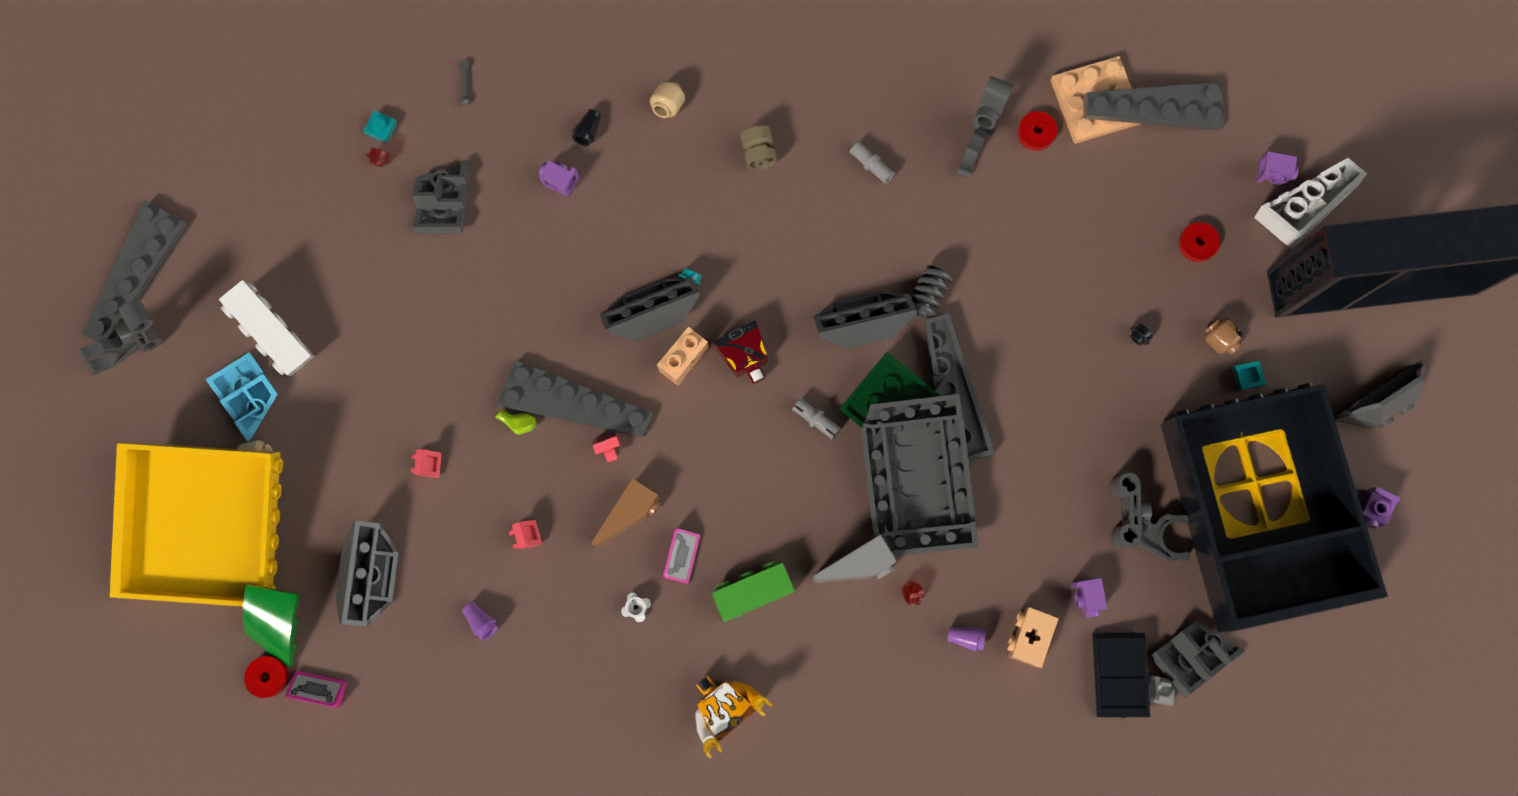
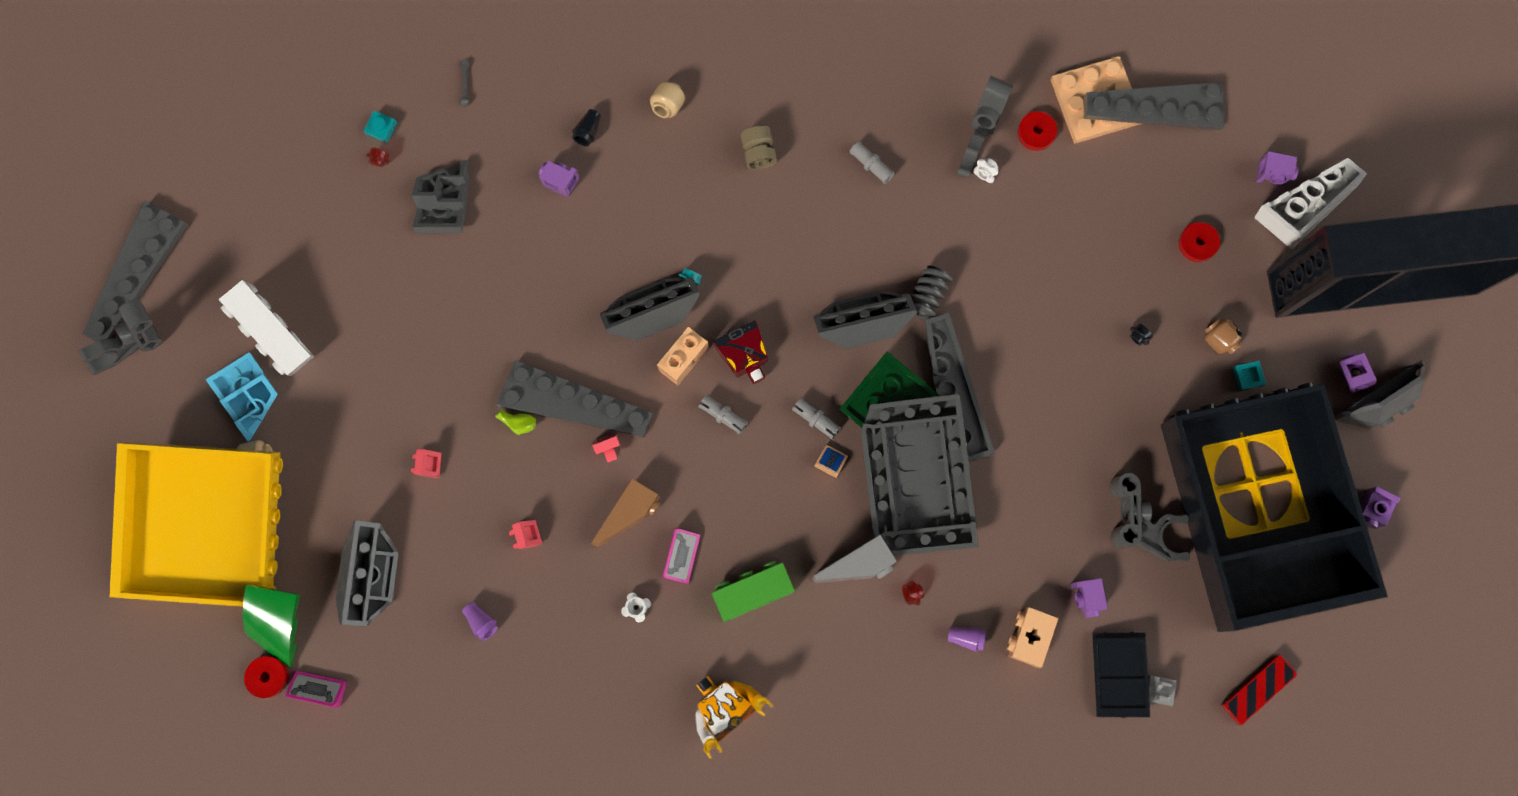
(723, 414): none -> light grey pin
(831, 461): none -> slope
(986, 169): none -> white plate
(1194, 657): dark grey slope -> none
(1259, 689): none -> red tile
(1357, 362): none -> medium lavender brick

